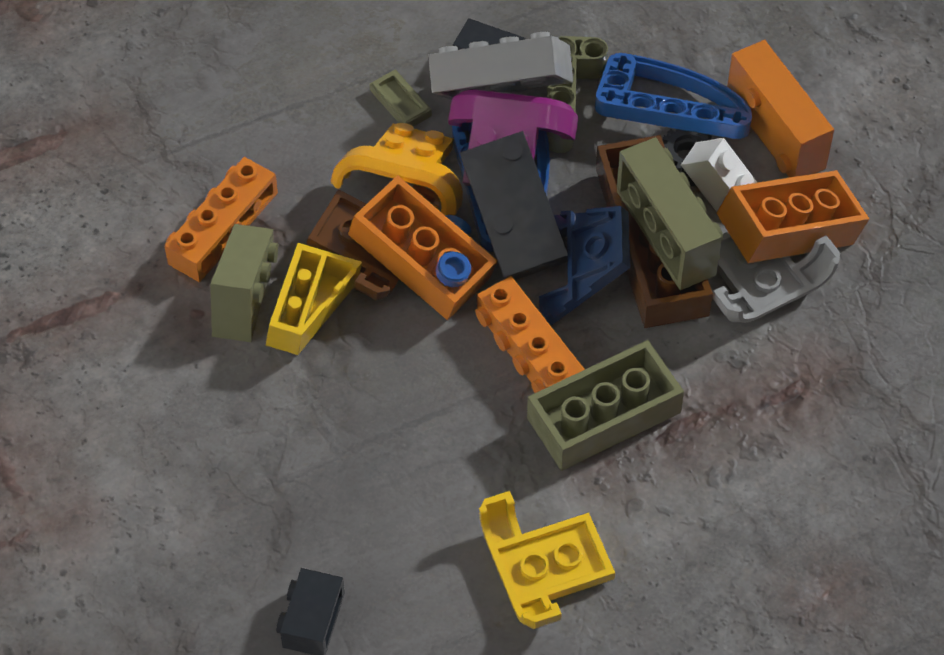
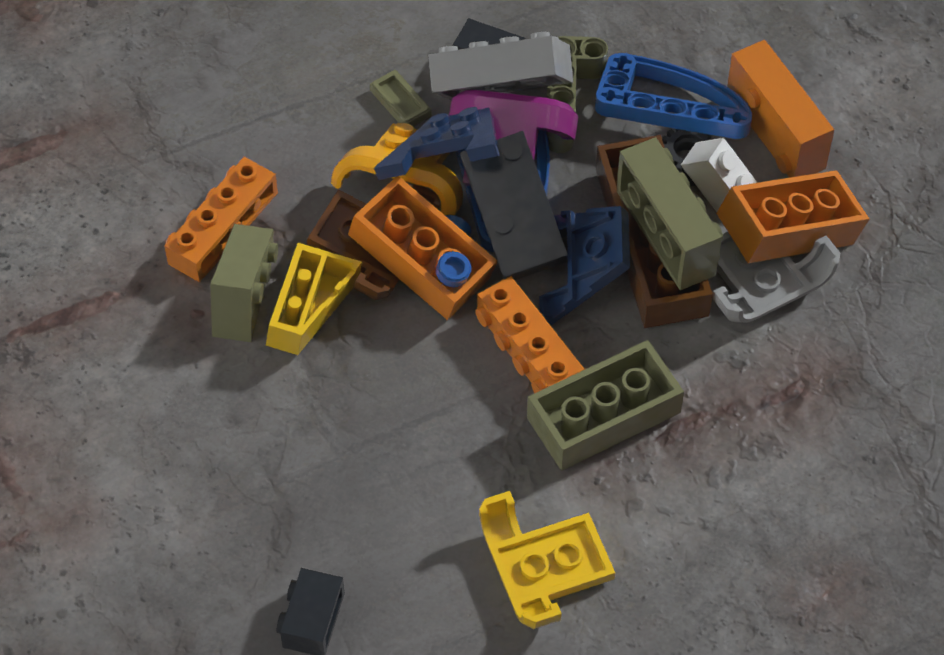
(468, 130): none -> dark blue wing

